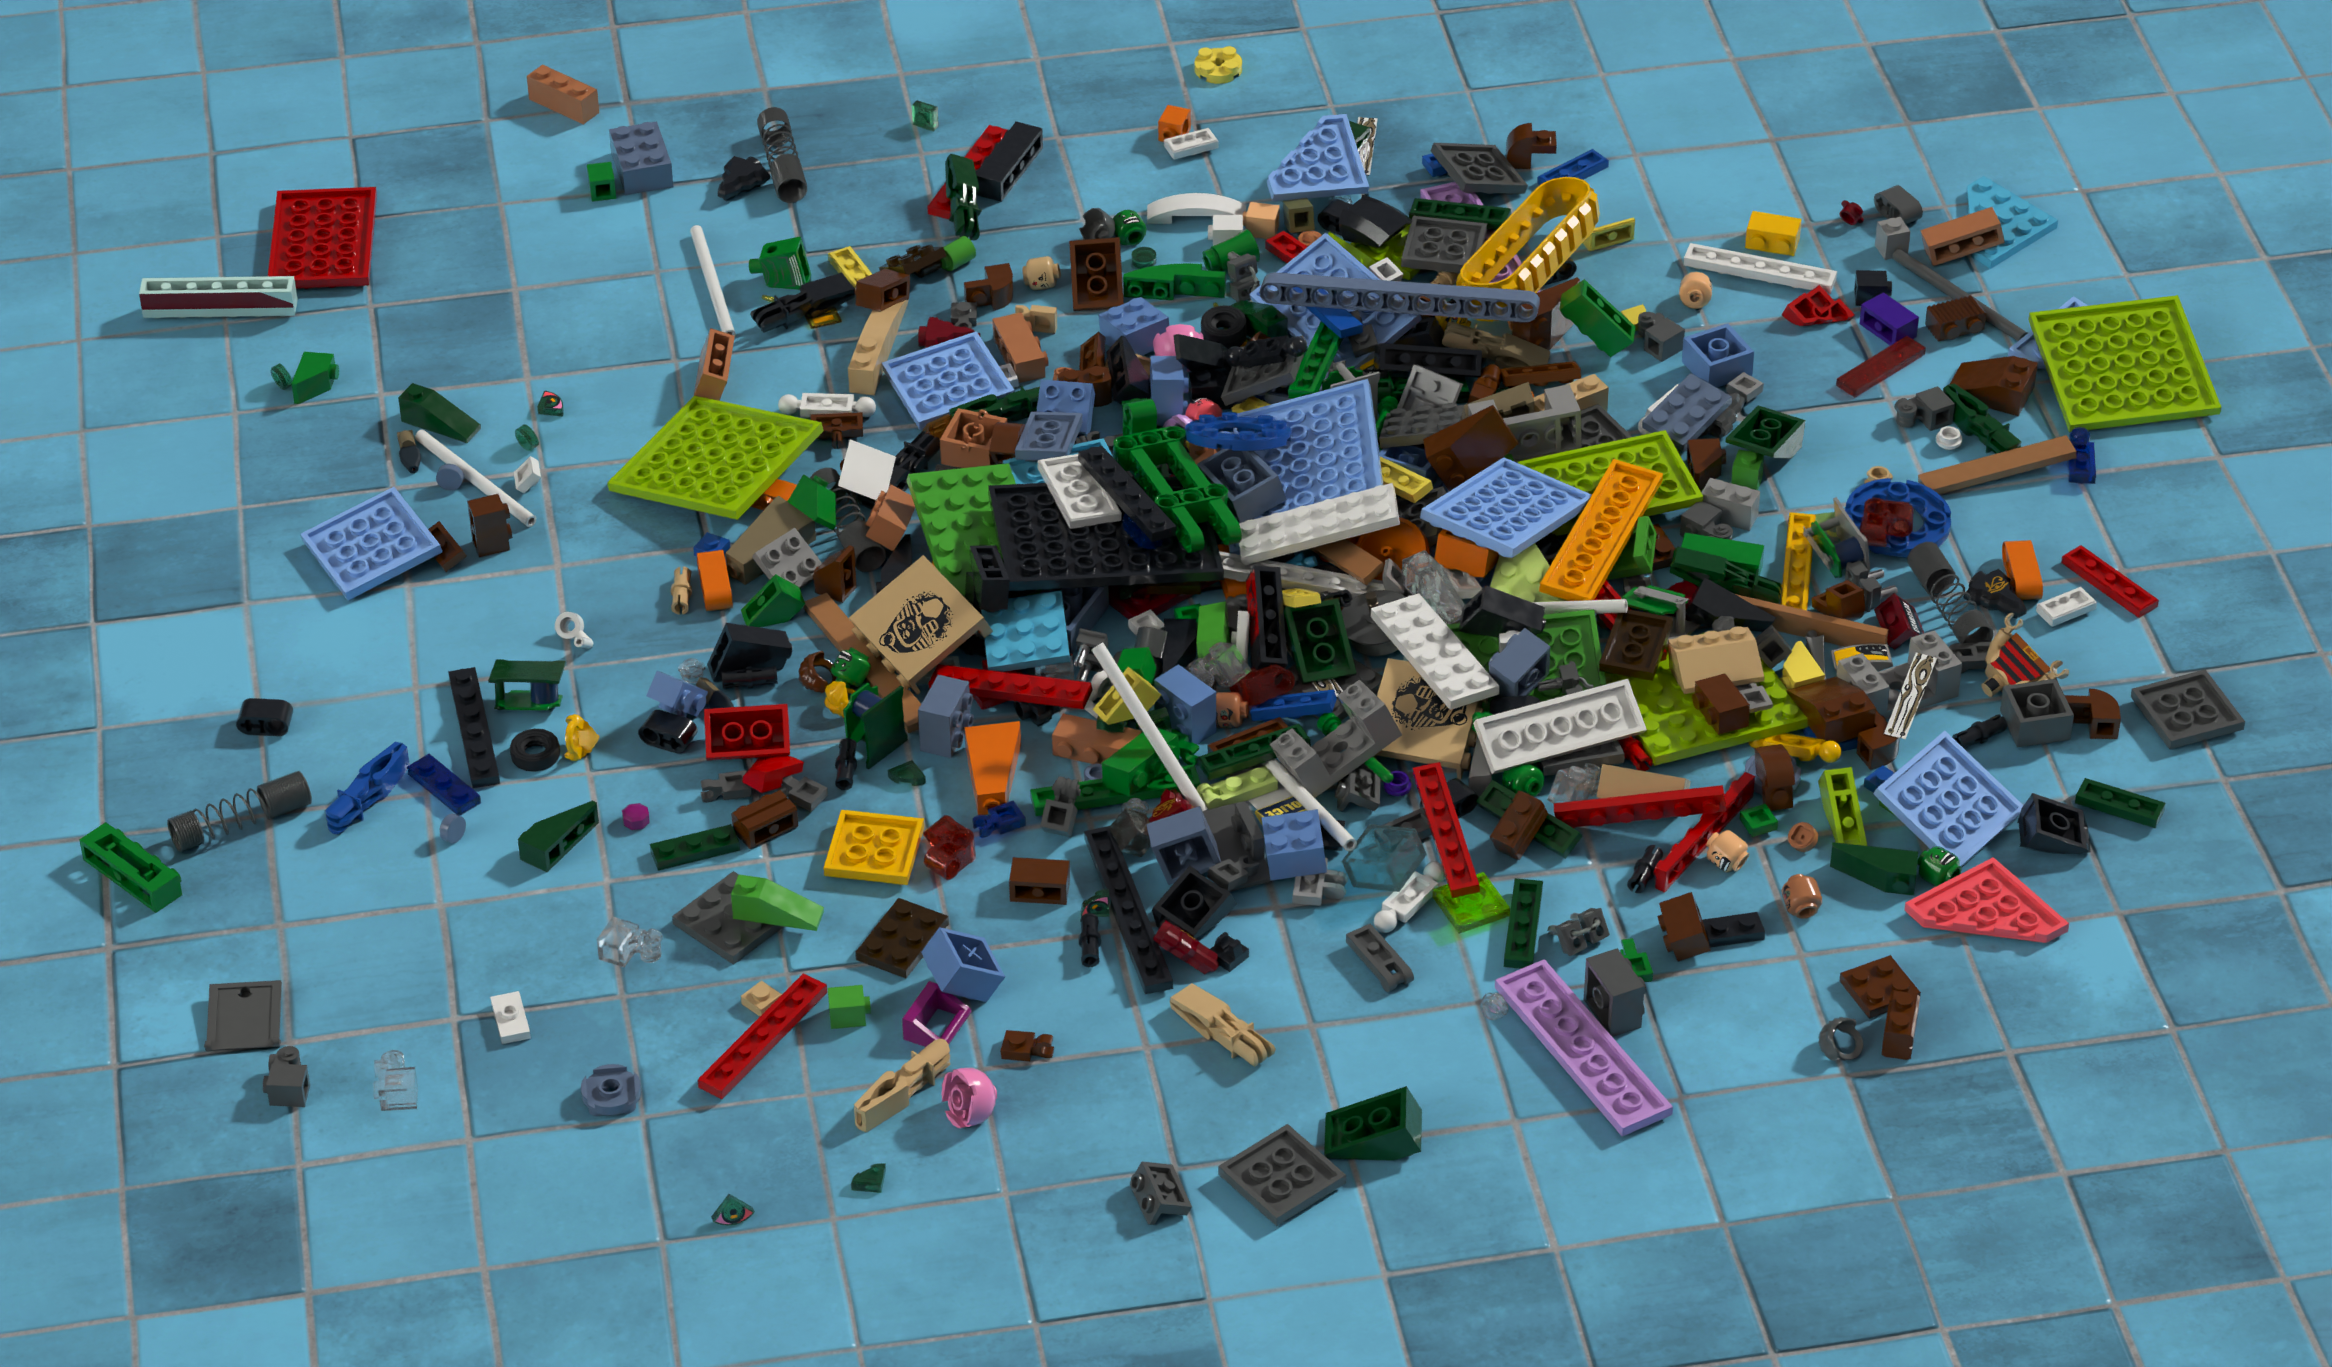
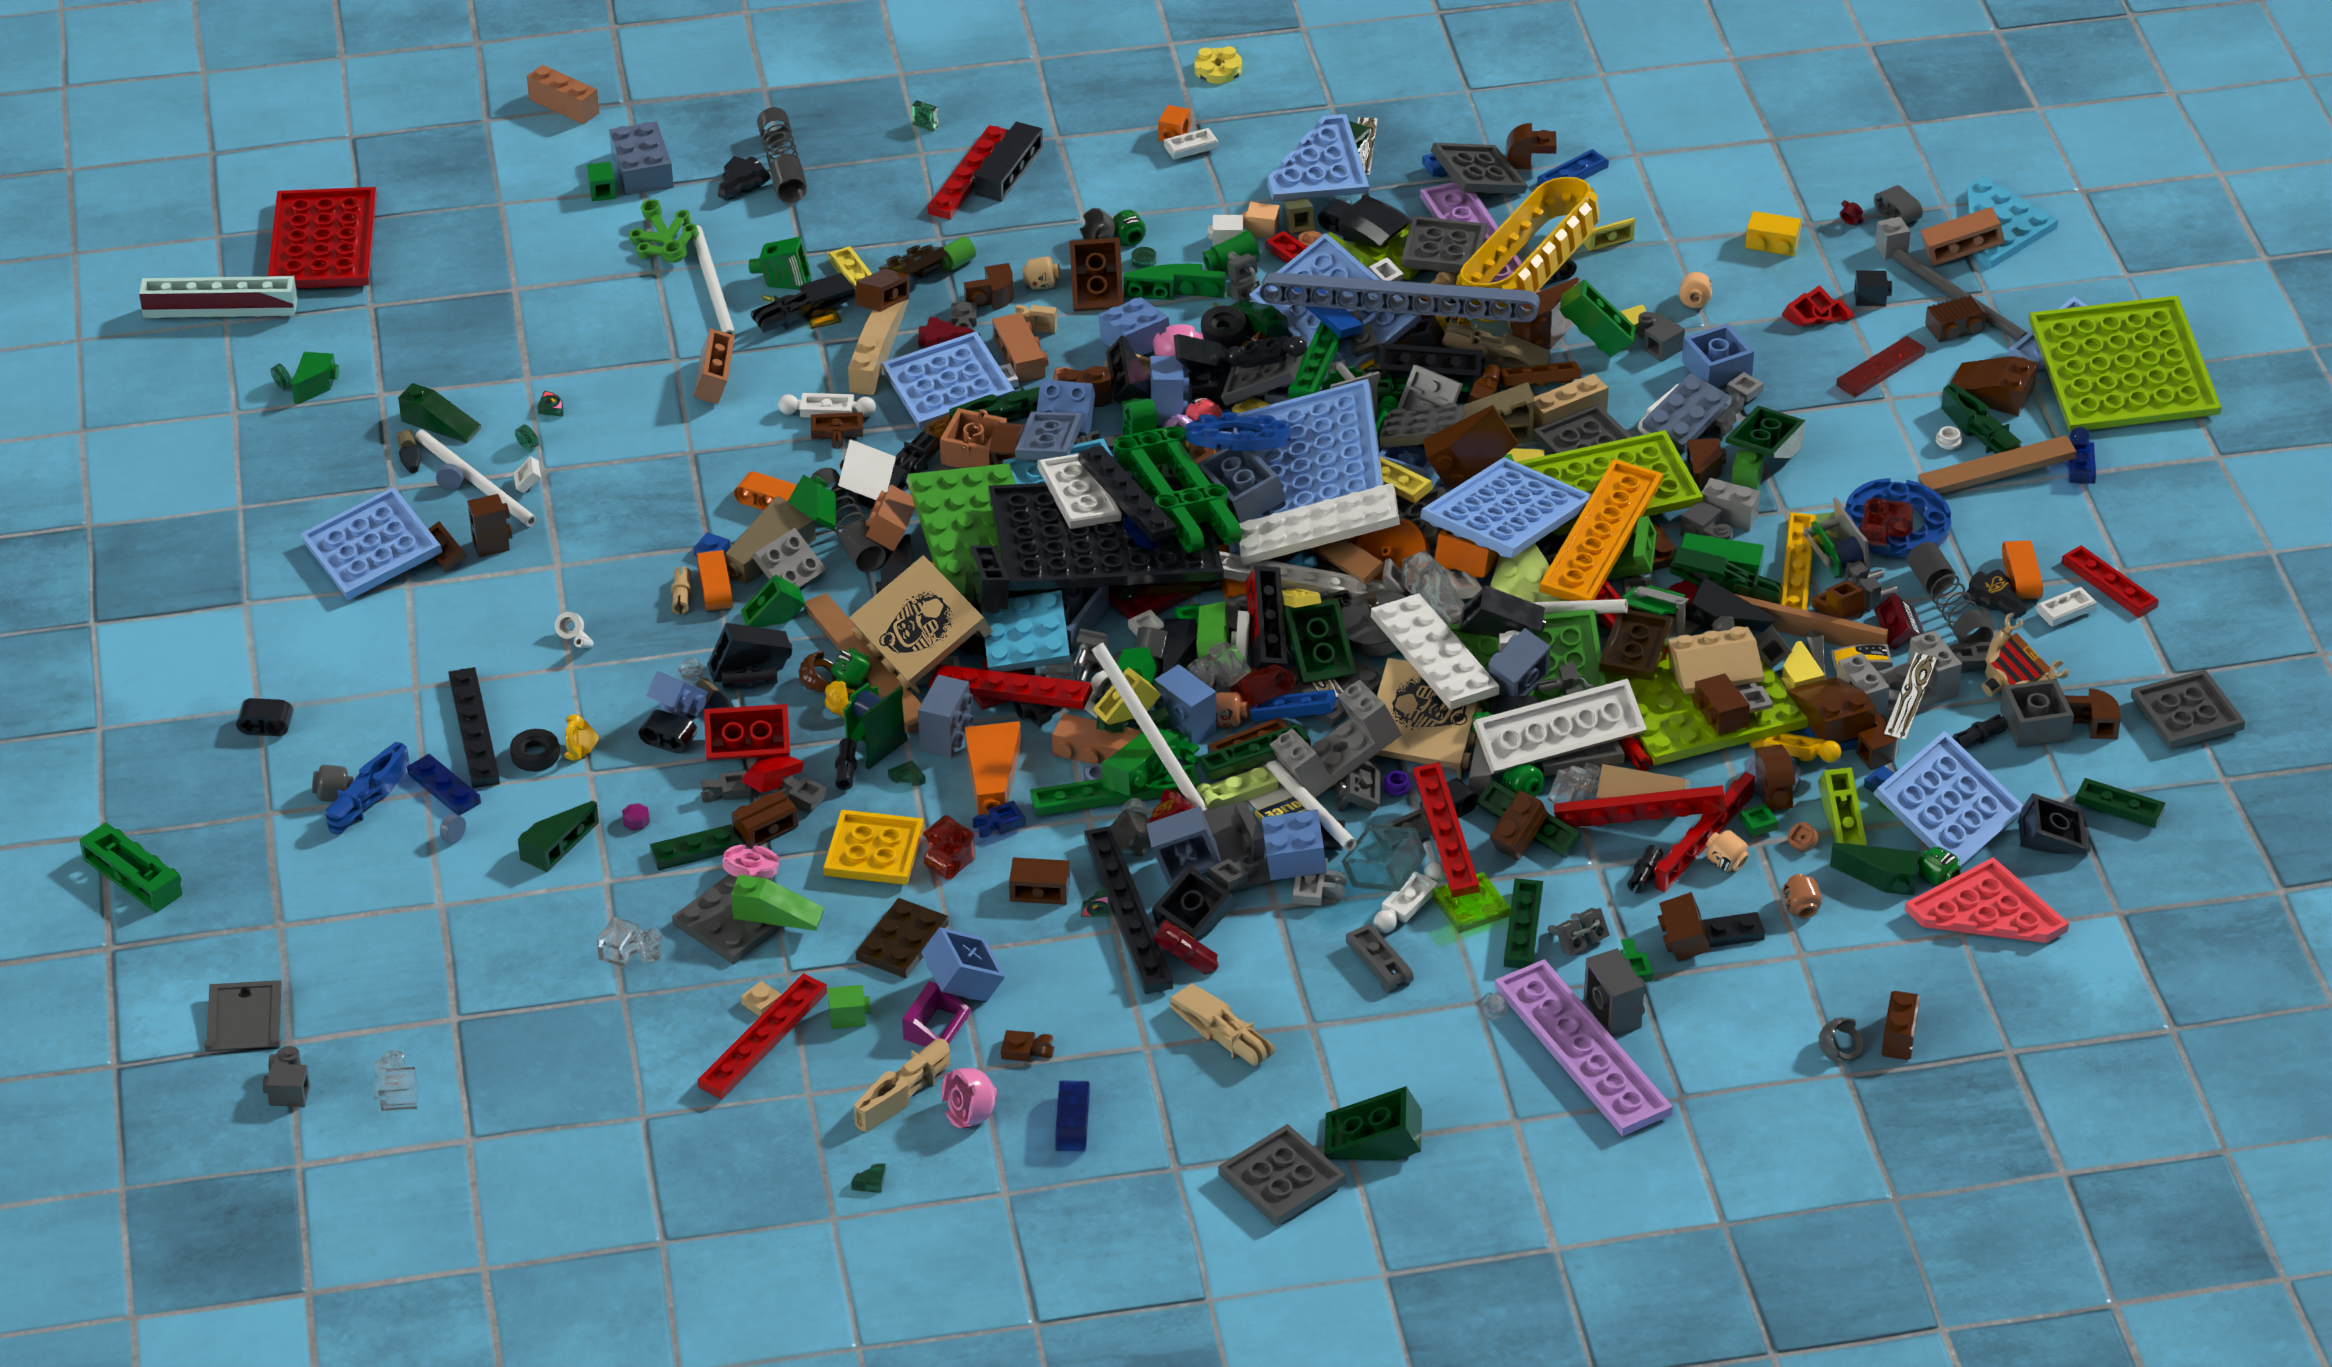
(275, 797): dark grey piece -> none
(328, 780): none -> dark grey head
(510, 1017): white plate -> none
(543, 681): piece -> none
(621, 1100): sand blue plate -> none
(673, 250): none -> bright green plant
(715, 457): lime plate -> none
(732, 1211): clear green tile -> none
(750, 862): none -> bright pink tile
(837, 575): reddish brown slope -> none
(962, 191): dark green arm -> none
(1061, 813): dark grey brick -> none
(1072, 1115): none -> clear blue beam
(1089, 940): black pin -> none
(1093, 352): reddish brown plate -> none
(1159, 1191): dark grey bracket -> none
(1192, 205): white slope -> none
(1229, 951): black tile -> none
(1329, 722): green piece -> none
(1460, 211): dark green plate -> none
(1554, 429): light grey plate -> none
(1759, 268): white plate -> none
(1873, 983): reddish brown plate -> none
(1878, 472): tan plate -> none
(1888, 319): dark purple brick -> none
(1929, 406): dark grey brick -> none

